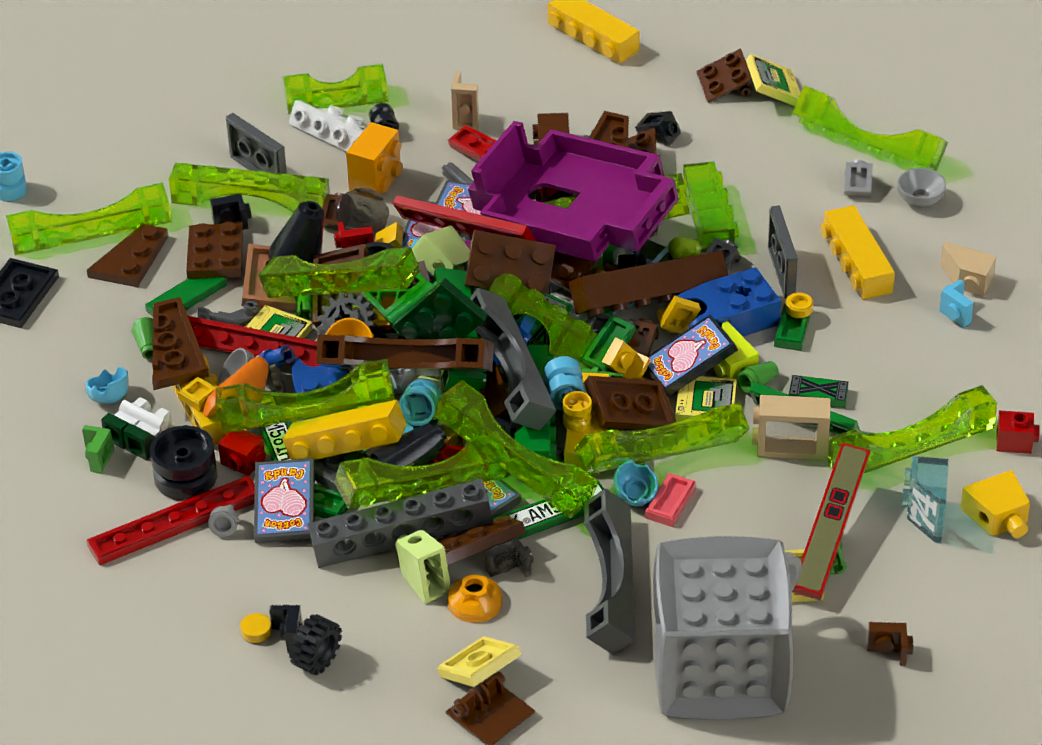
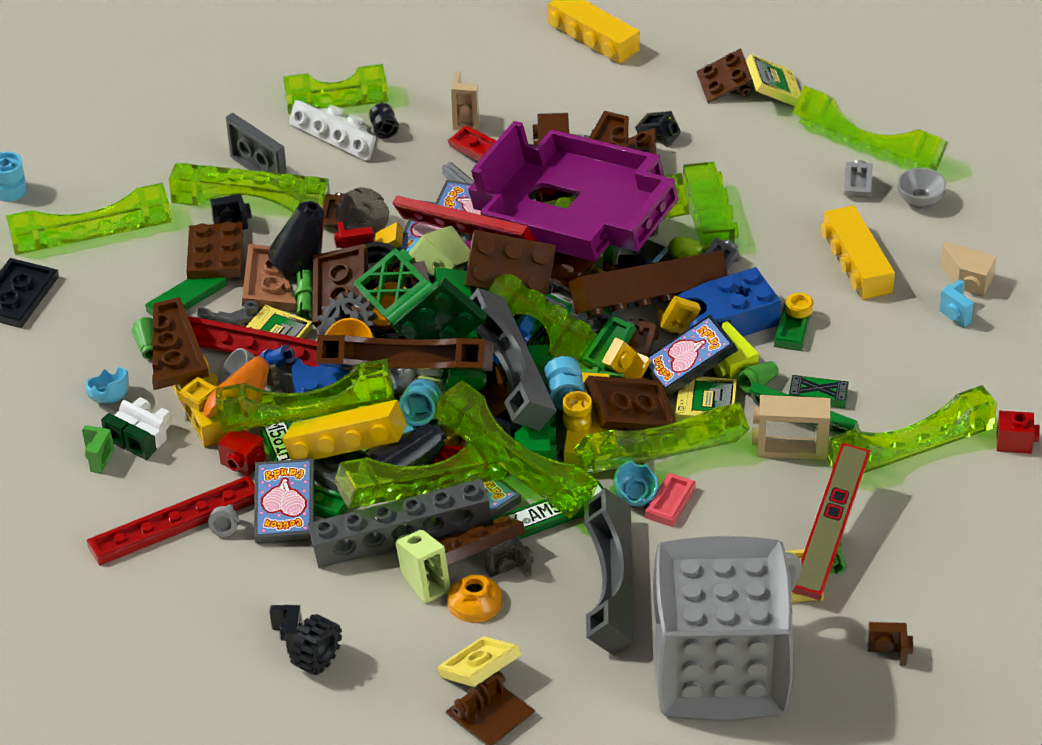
(130, 258): reddish brown wing -> none
(183, 462): black wheel -> none
(255, 628): yellow tile -> none
(374, 158): light orange brick -> none
(378, 272): clear neon green arch -> none
(782, 251): dark grey tile -> none
(926, 495): clear light blue slope -> none
(997, 504): yellow torso -> none

